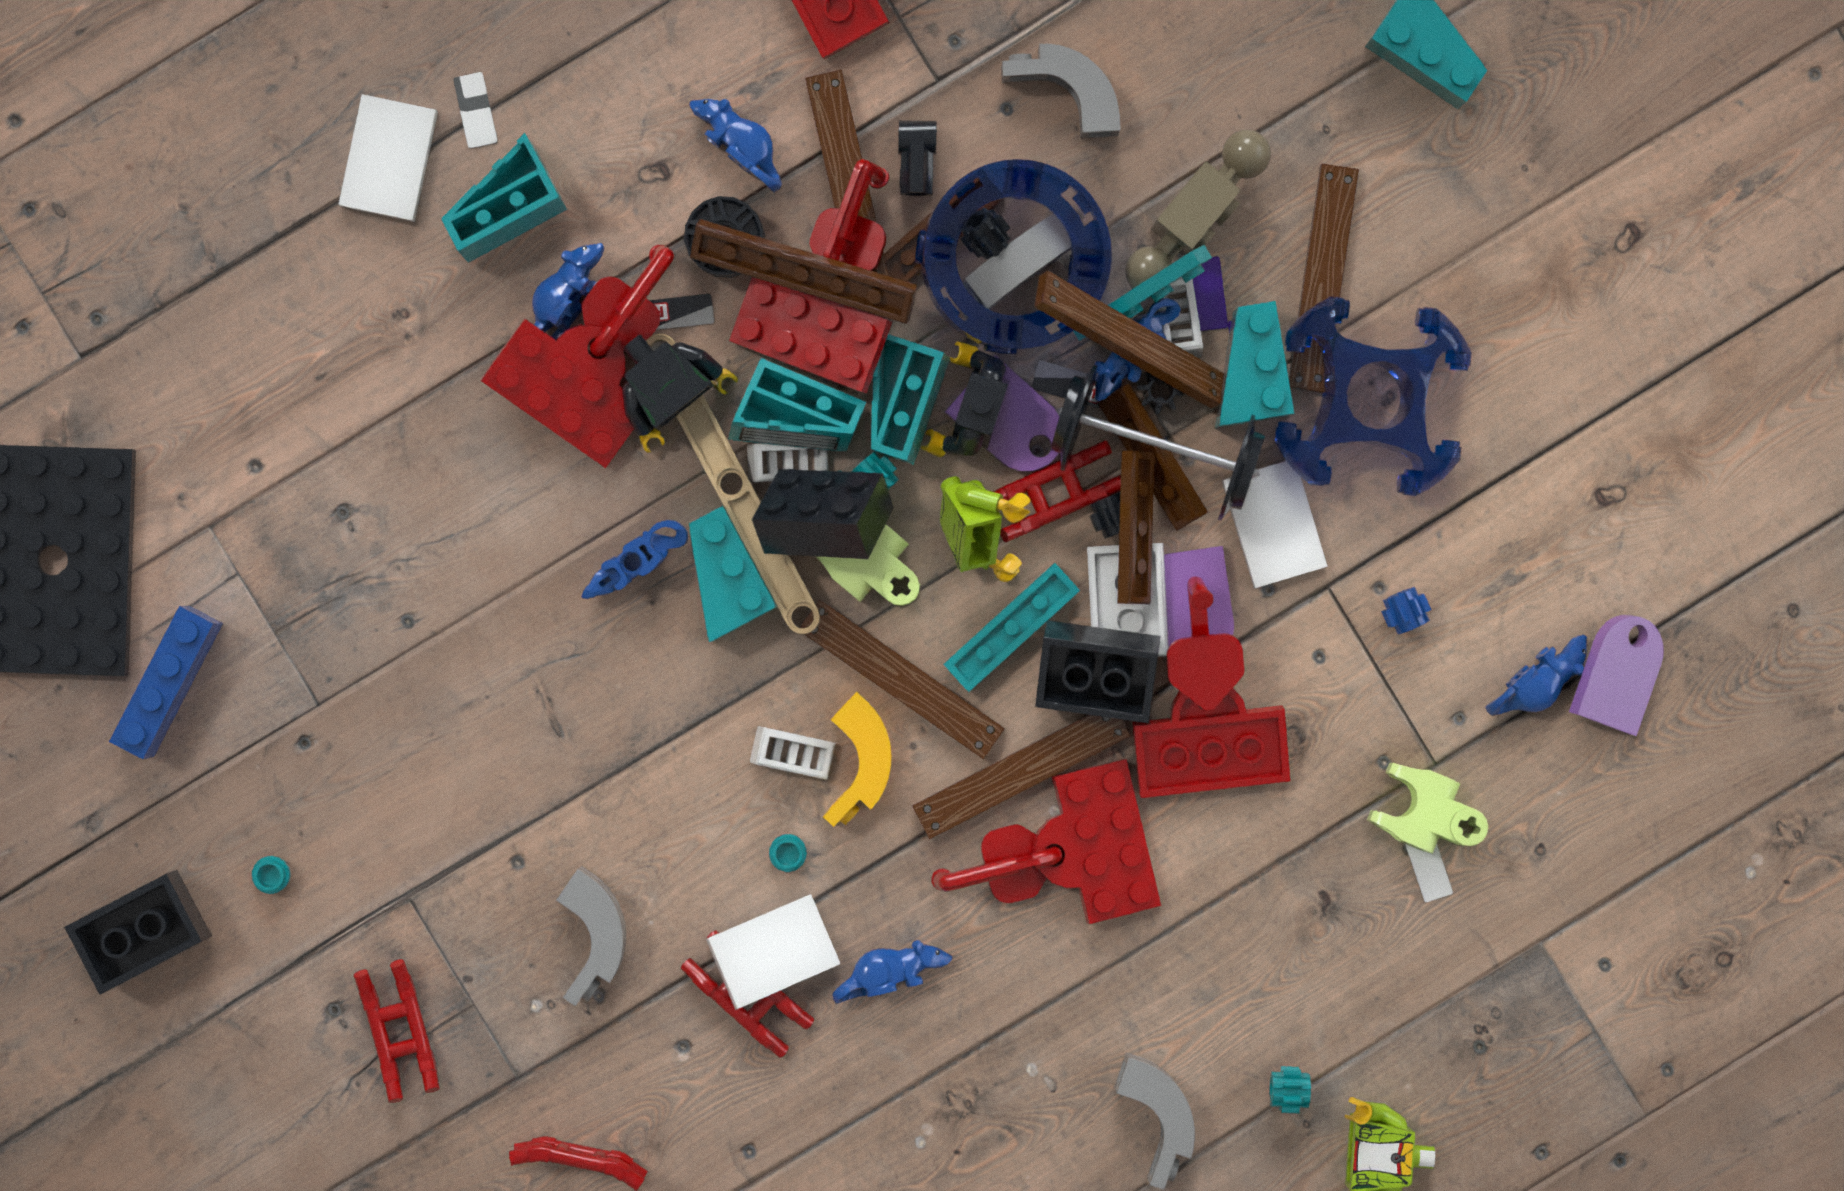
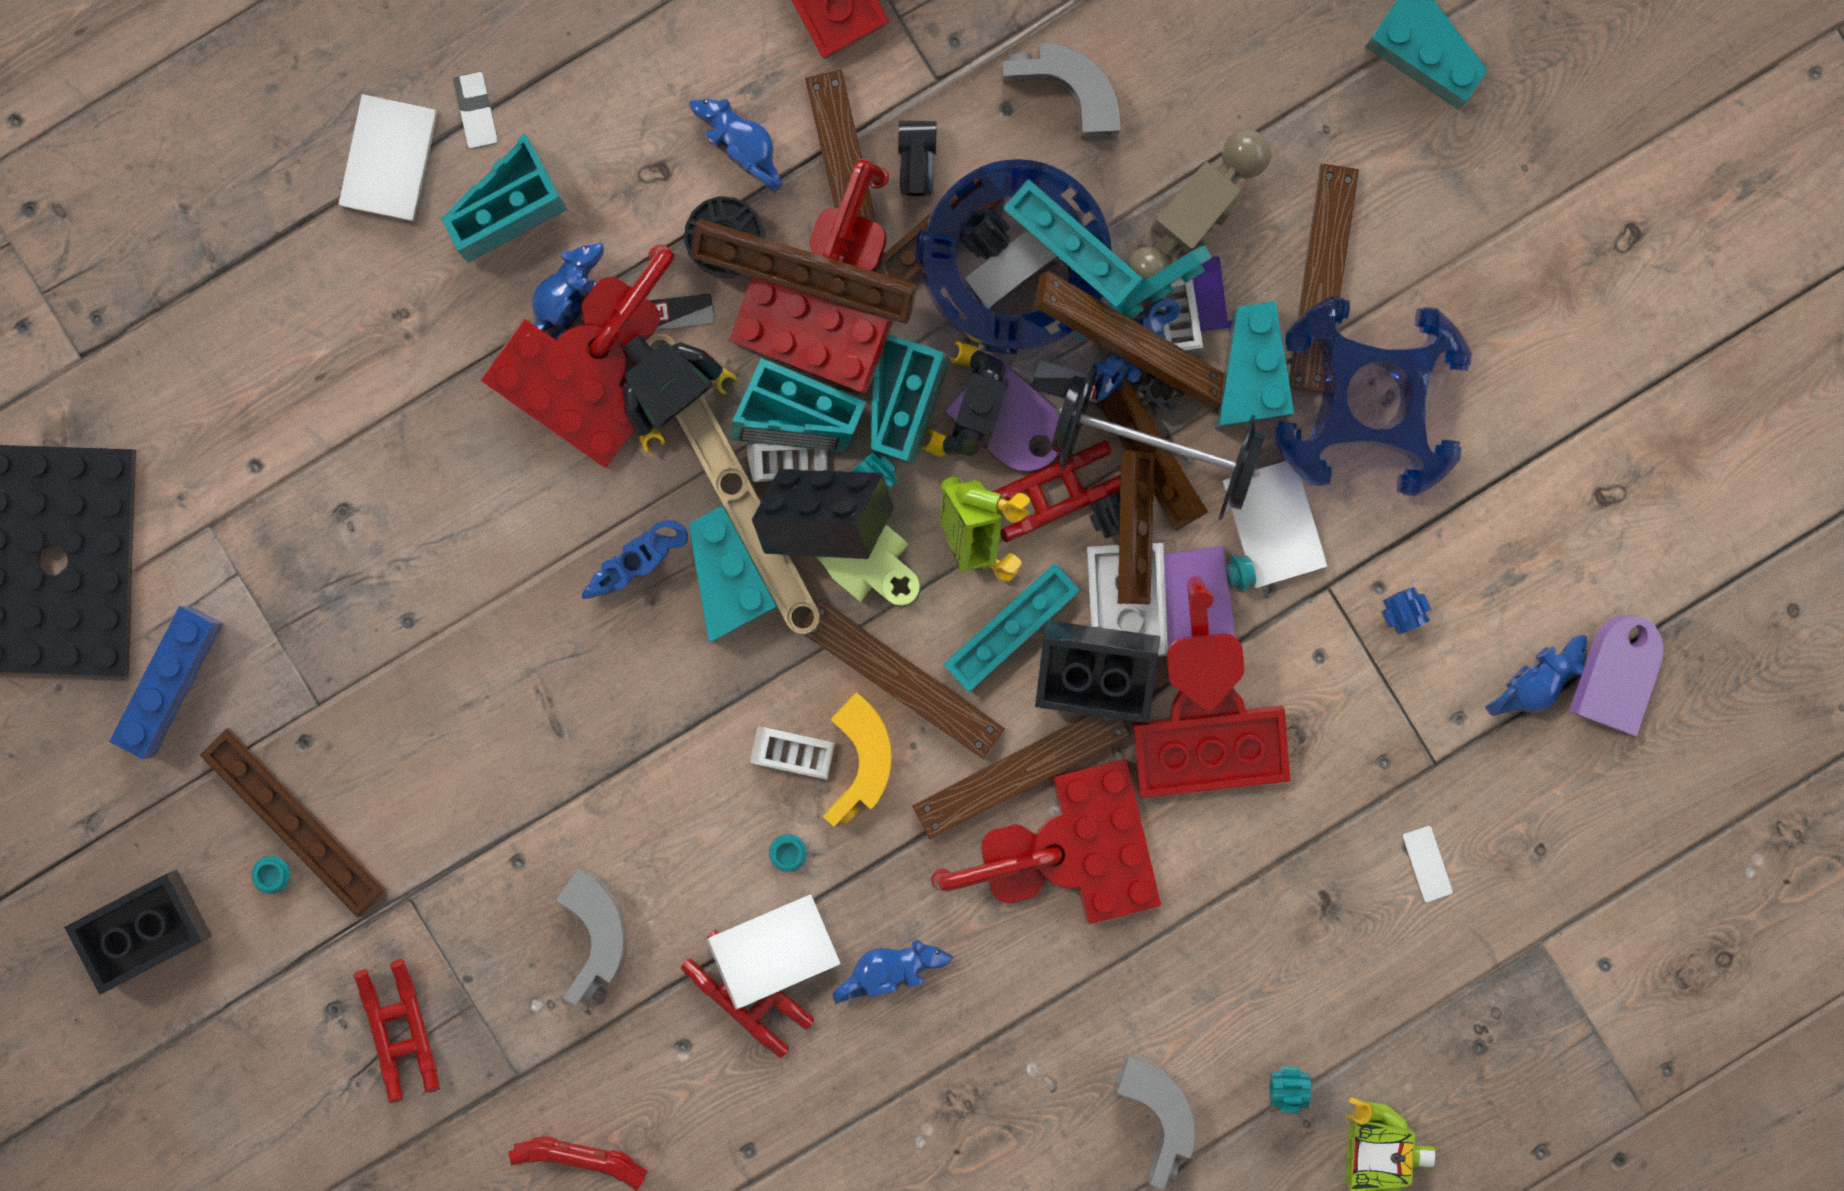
(293, 822): none -> reddish brown tile
(1073, 244): none -> teal plate
(1241, 572): none -> teal plate
(1431, 812): yellowish green piece -> none

